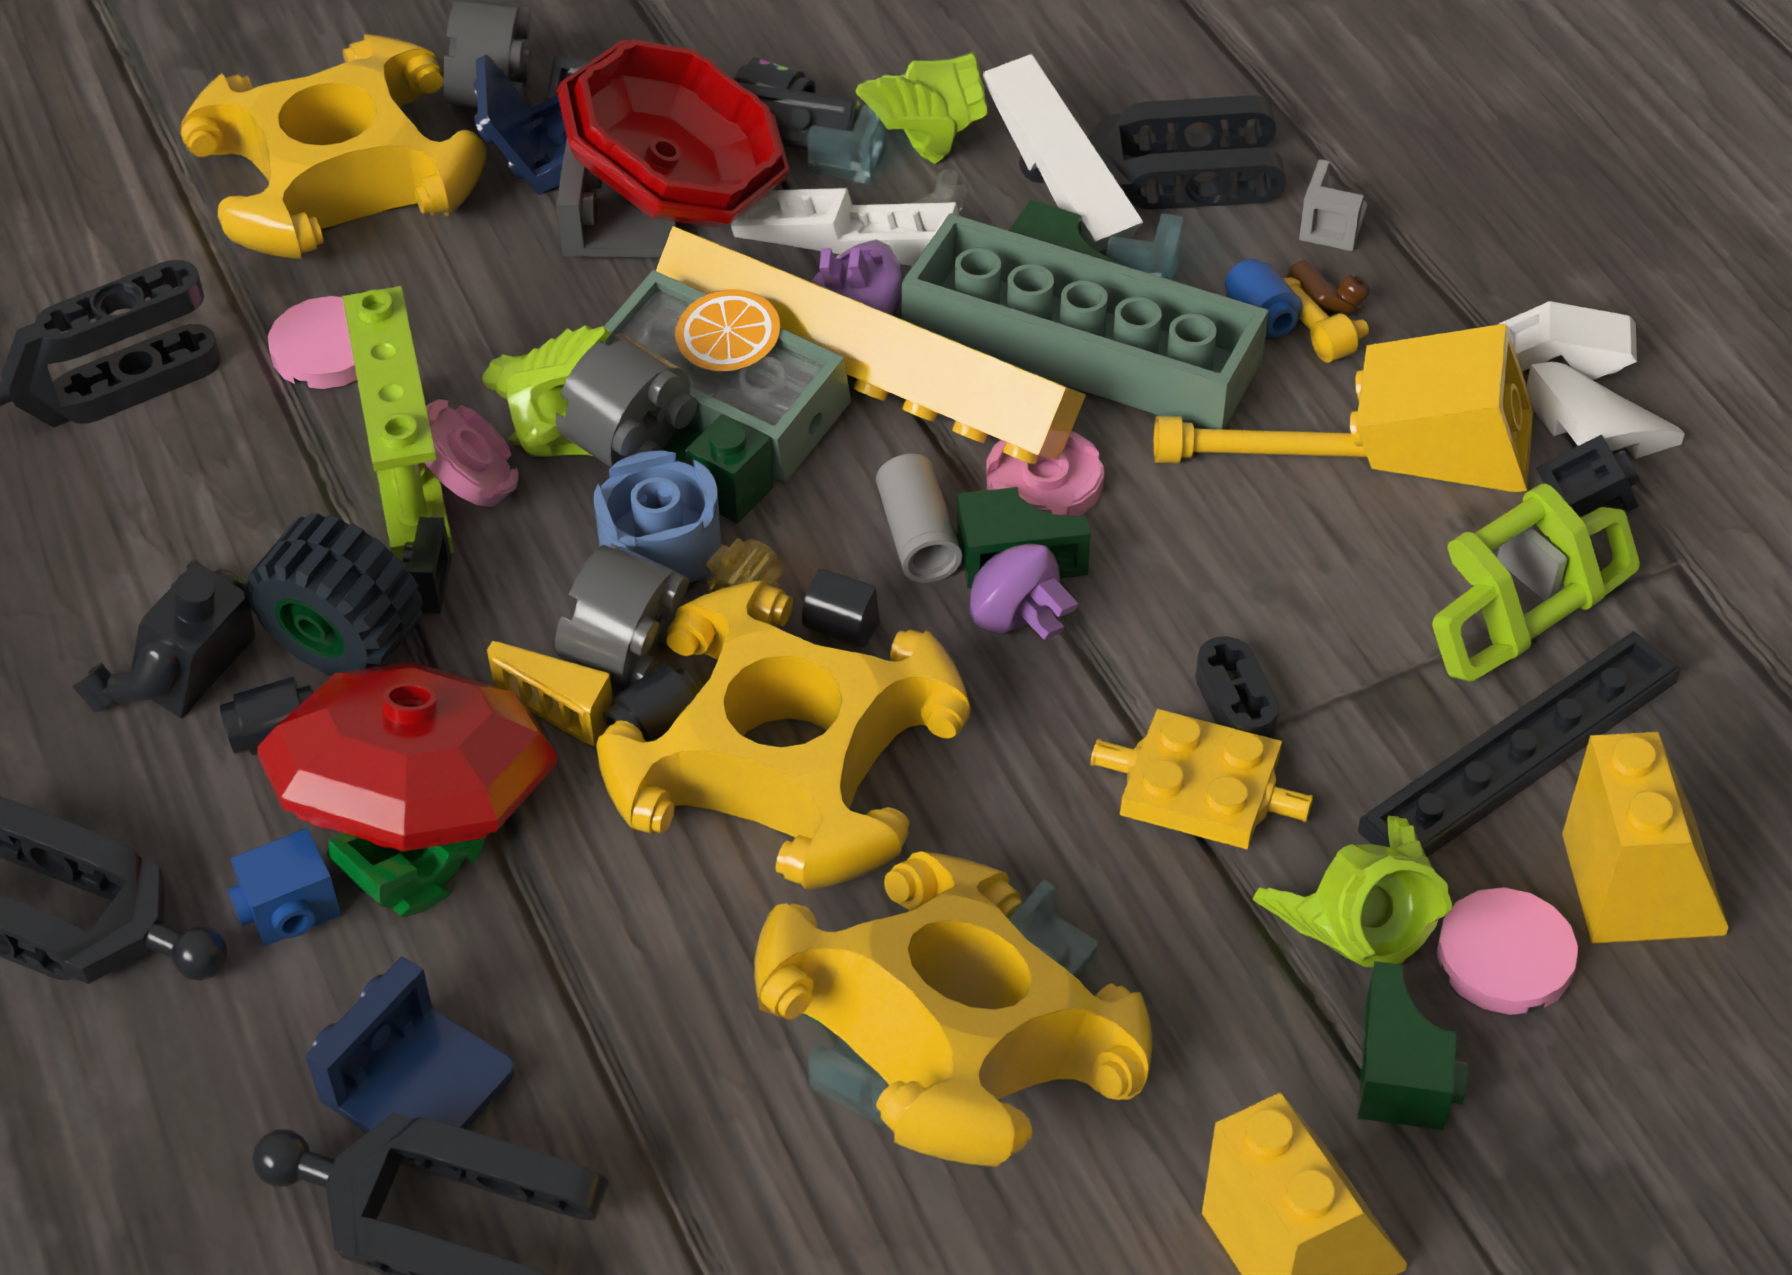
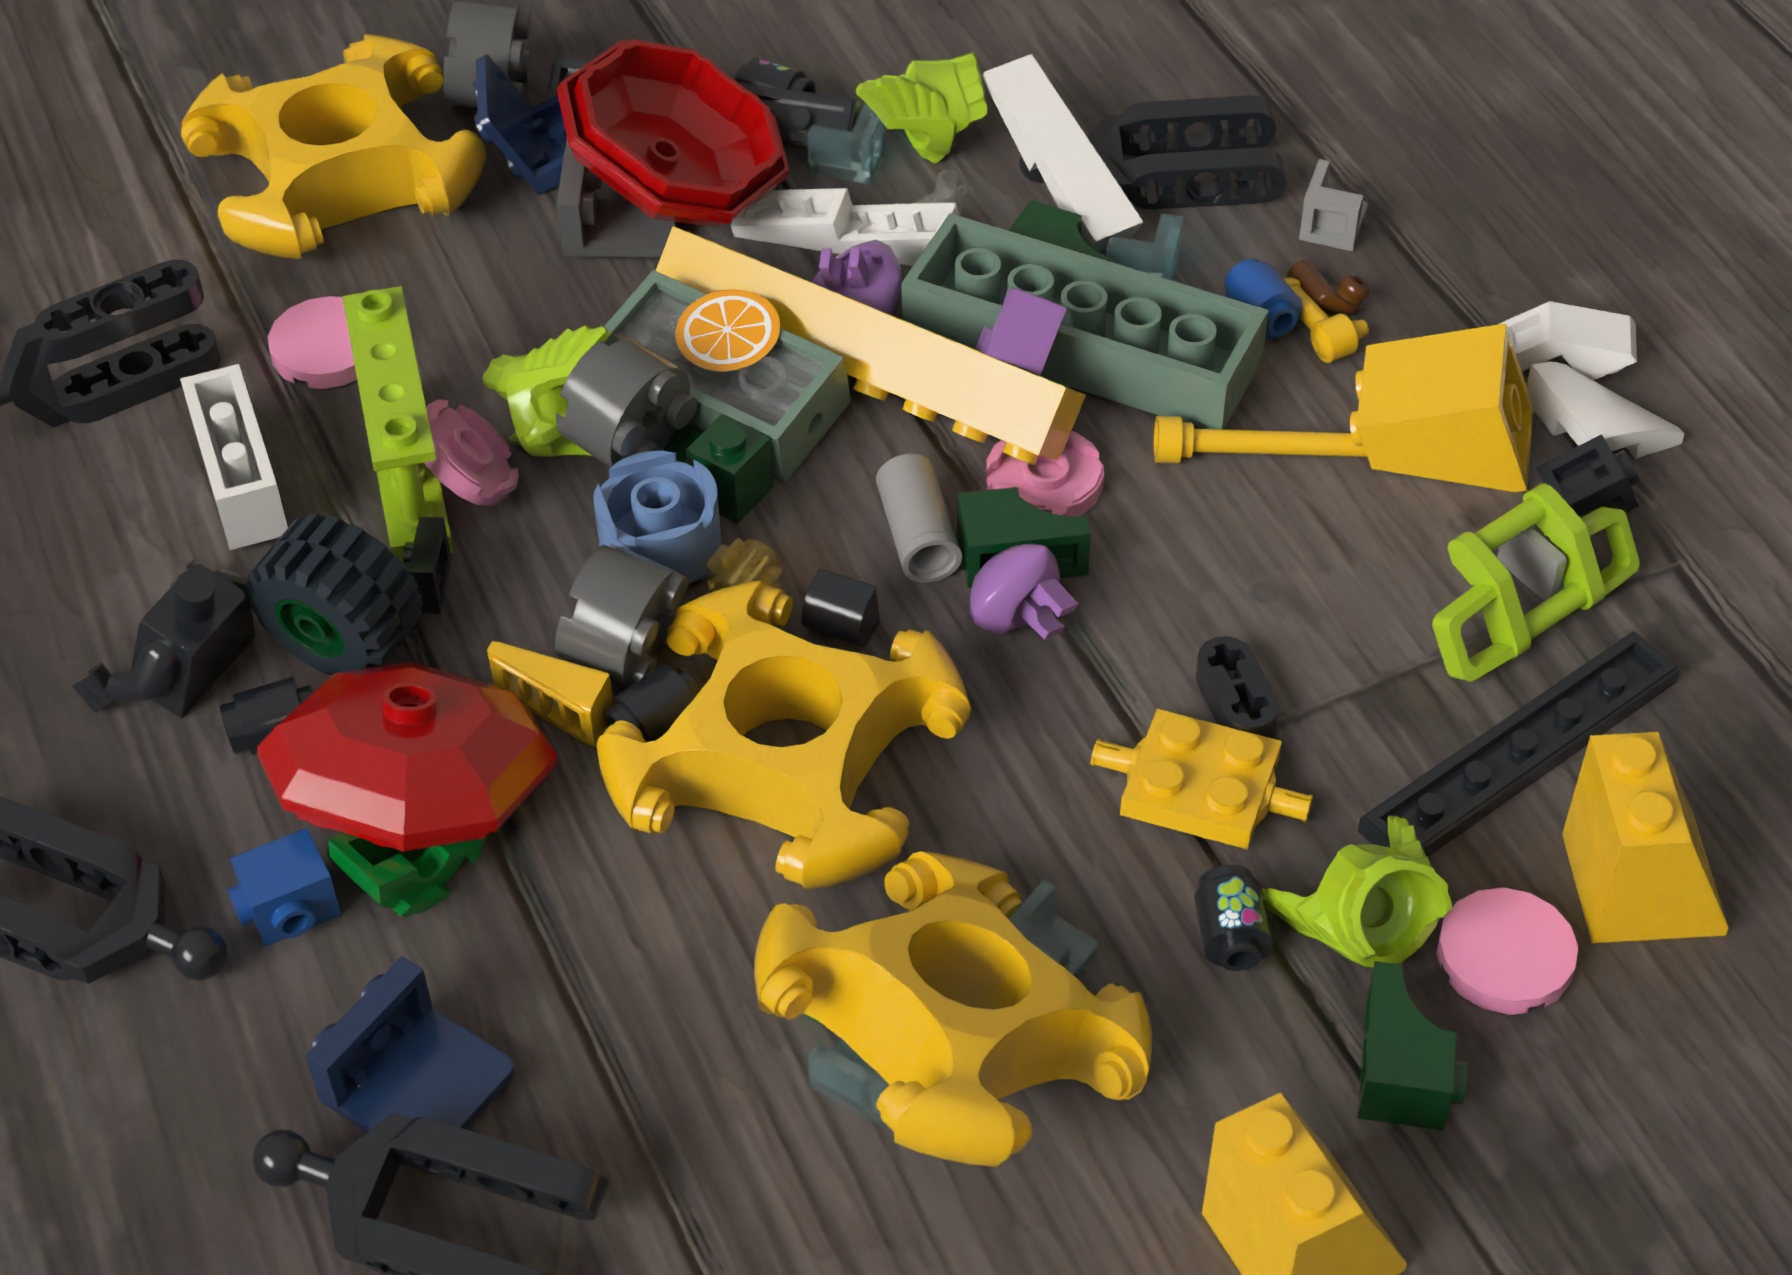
(234, 456): none -> white brick
(1023, 331): none -> medium lavender panel
(1232, 918): none -> black brick

